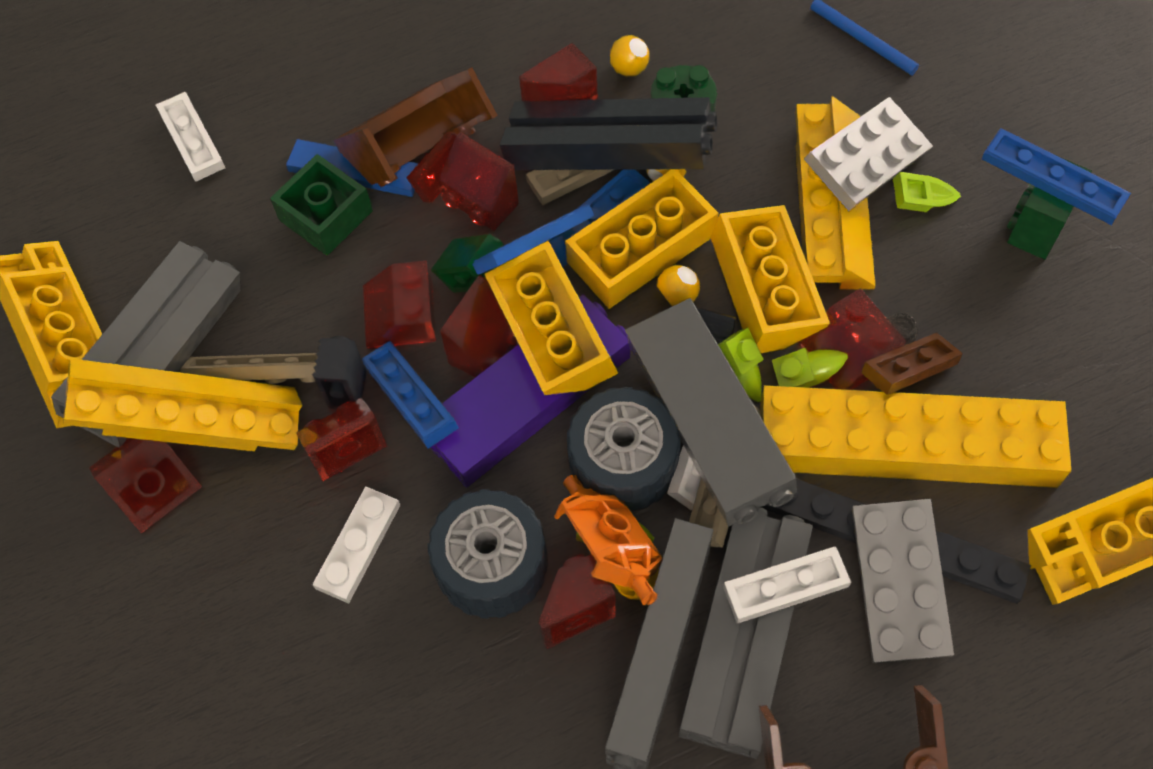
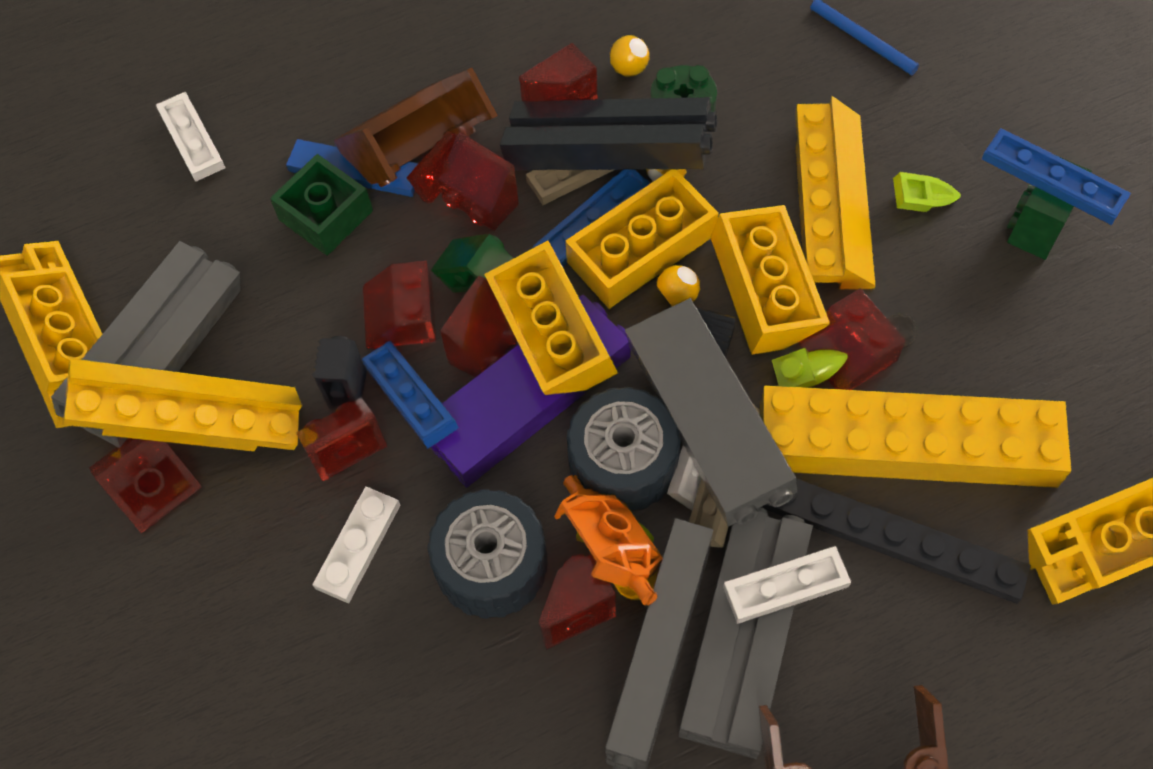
(271, 367): dark tan plate -> none
(532, 239): blue tile -> none
(744, 358): lime plate -> none
(868, 153): plate -> none
(902, 581): light grey plate -> none
(911, 363): reddish brown plate -> none

